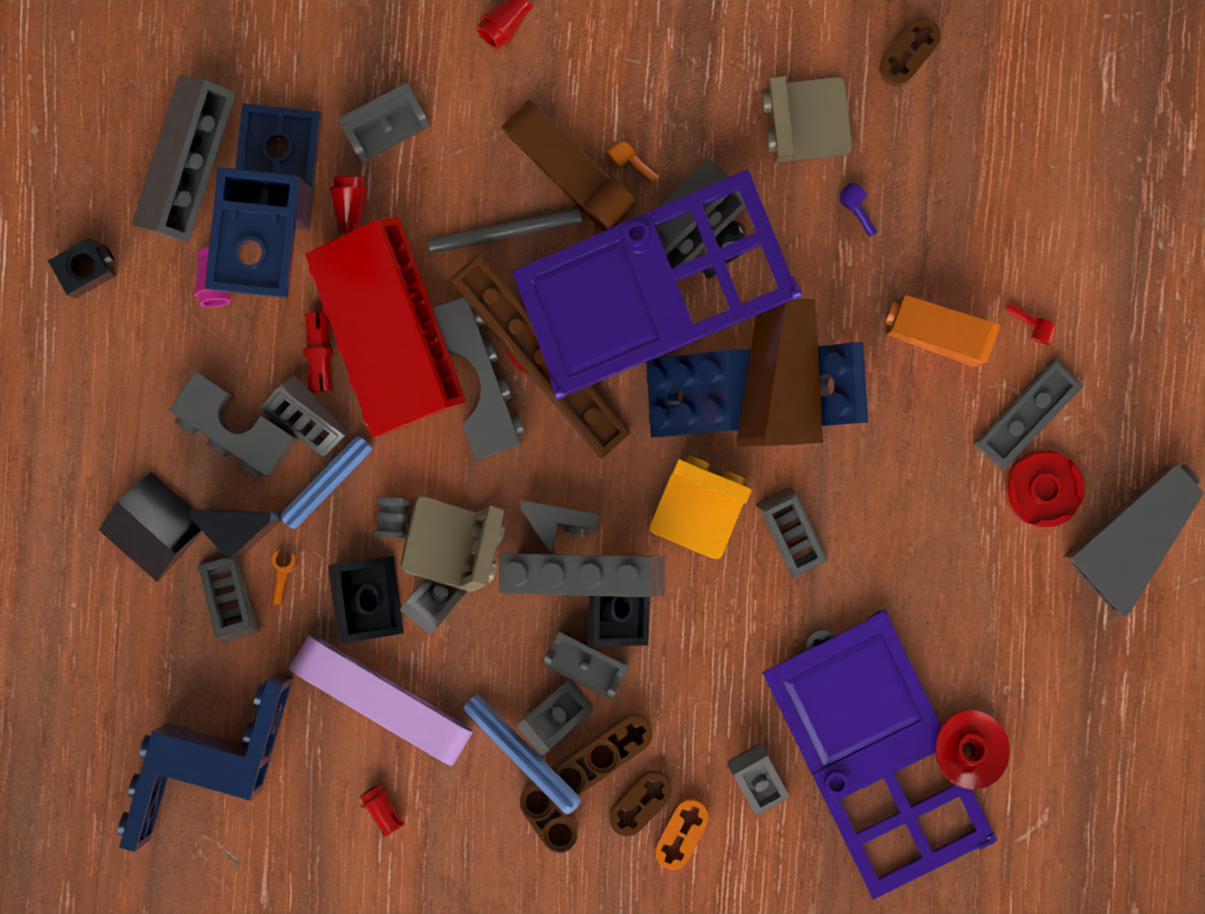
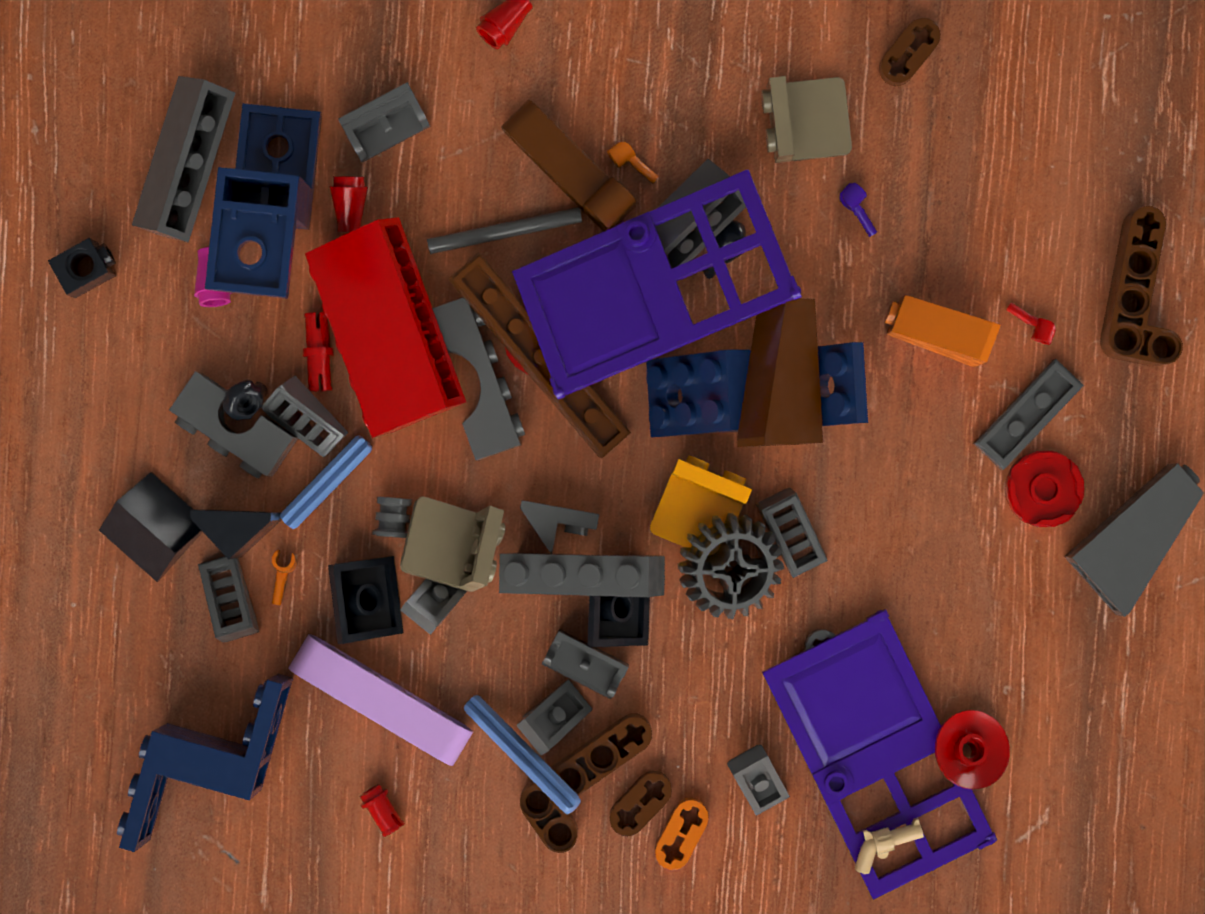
(244, 399): none -> black animal
(760, 568): none -> dark grey gear
(883, 841): none -> tan piece
(1142, 287): none -> reddish brown beam

